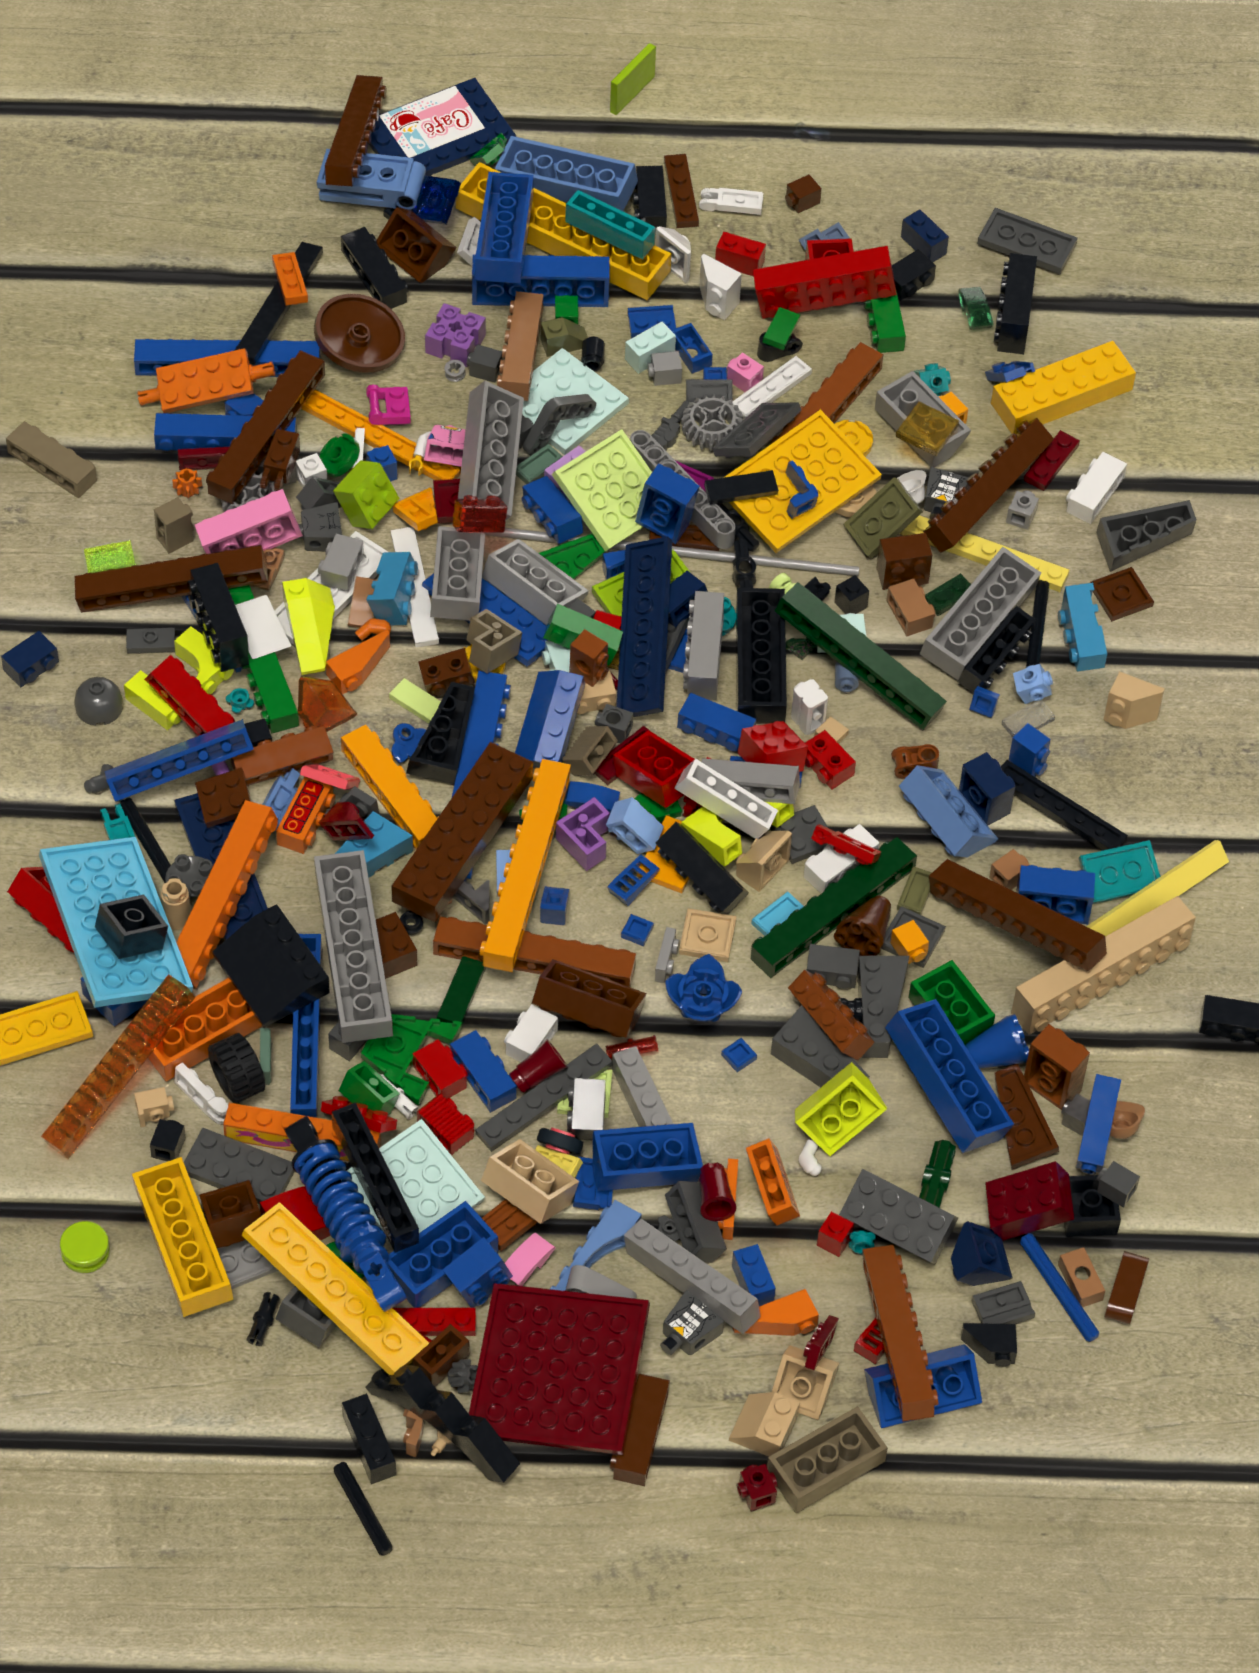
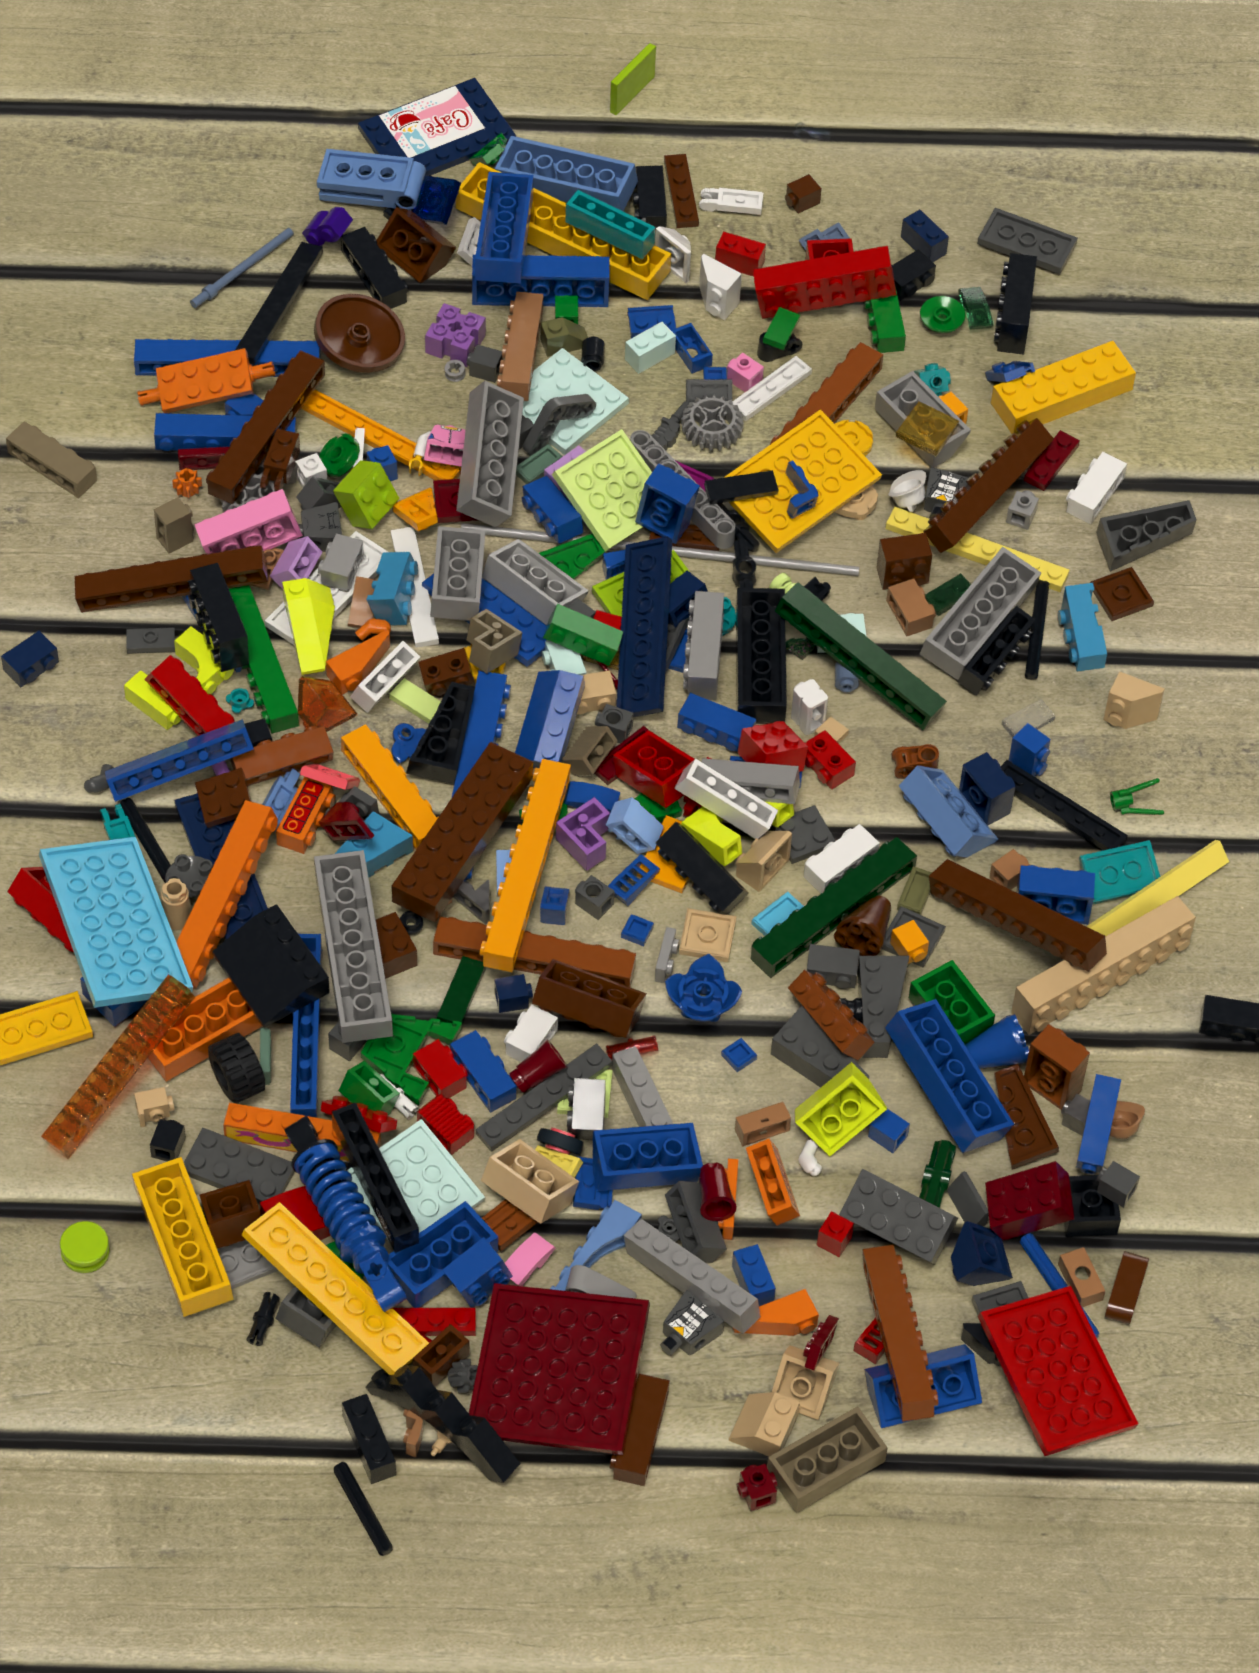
(98, 701): dark grey cylinder -> none
(109, 557): clear neon green brick -> none
(131, 926): black brick -> none
(200, 1094): white hinge -> none
(211, 290): none -> sand blue bar
(262, 627): white sticker -> none
(290, 278): orange plate -> none
(296, 561): none -> lavender brick
(327, 226): none -> dark purple brick
(355, 130): reddish brown brick -> none
(385, 676): none -> white brick
(395, 402): dark pink plate -> none
(479, 514): clear red brick -> none
(512, 993): none -> dark blue brick
(589, 657): dark orange brick -> none
(597, 905): none -> dark grey brick
(665, 368): light grey brick -> none
(756, 429): dark grey plate -> none
(773, 1119): none -> medium nougat piece
(845, 844): red hinge -> none
(851, 595): black brick -> none
(861, 1240): teal plate -> none
(882, 517): olive plate -> none
(889, 1130): none -> blue brick
(942, 314): none -> green dish
(968, 1200): none -> dark grey slope
(984, 701): blue tile -> none
(1033, 683): light blue brick -> none
(1057, 1370): none -> red plate
(1123, 798): none -> green plant

